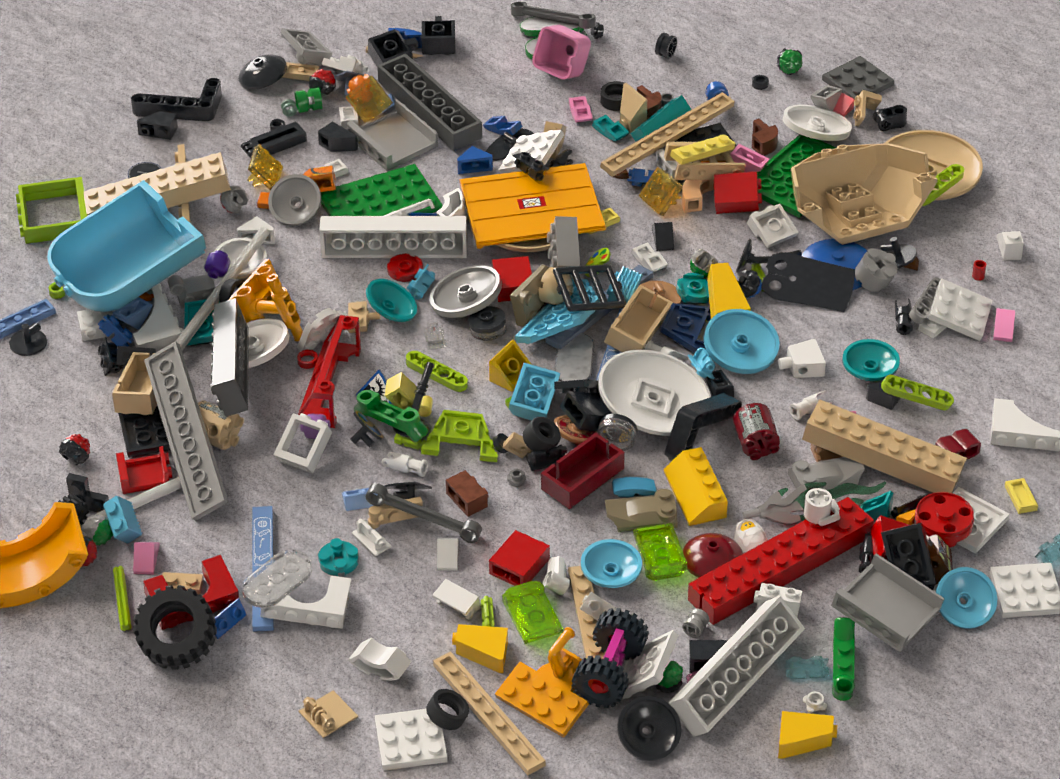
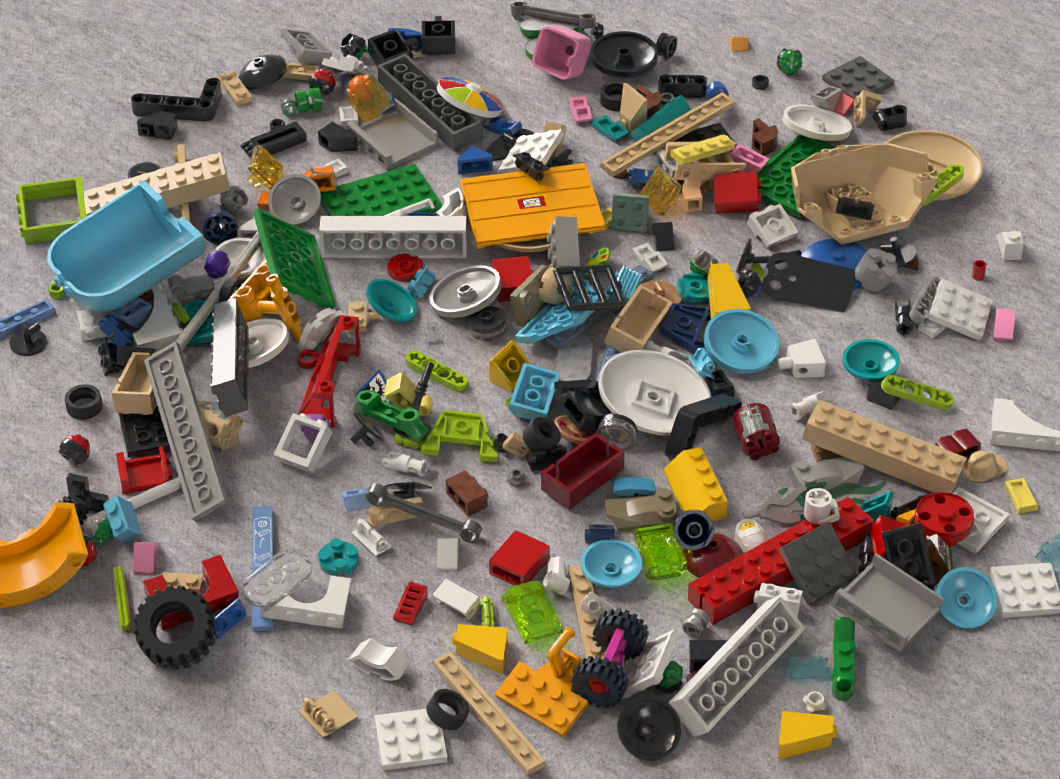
(85, 411): none -> black tyre
(180, 312): none -> lime axle
(219, 225): none -> dark blue cone
(235, 88): none -> tan plate
(294, 258): none -> green plate
(353, 46): none -> black piece
(412, 591): none -> red slope
(469, 97): none -> dish
(599, 532): none -> dark blue cylinder
(624, 54): none -> black dish
(630, 212): none -> sand green plate
(686, 85): none -> black beam
(693, 529): none -> dark blue cone
(738, 43): none -> light orange slope
(818, 562): none -> dark grey plate
(860, 210): none -> black hinge
(984, 466): none -> tan piece

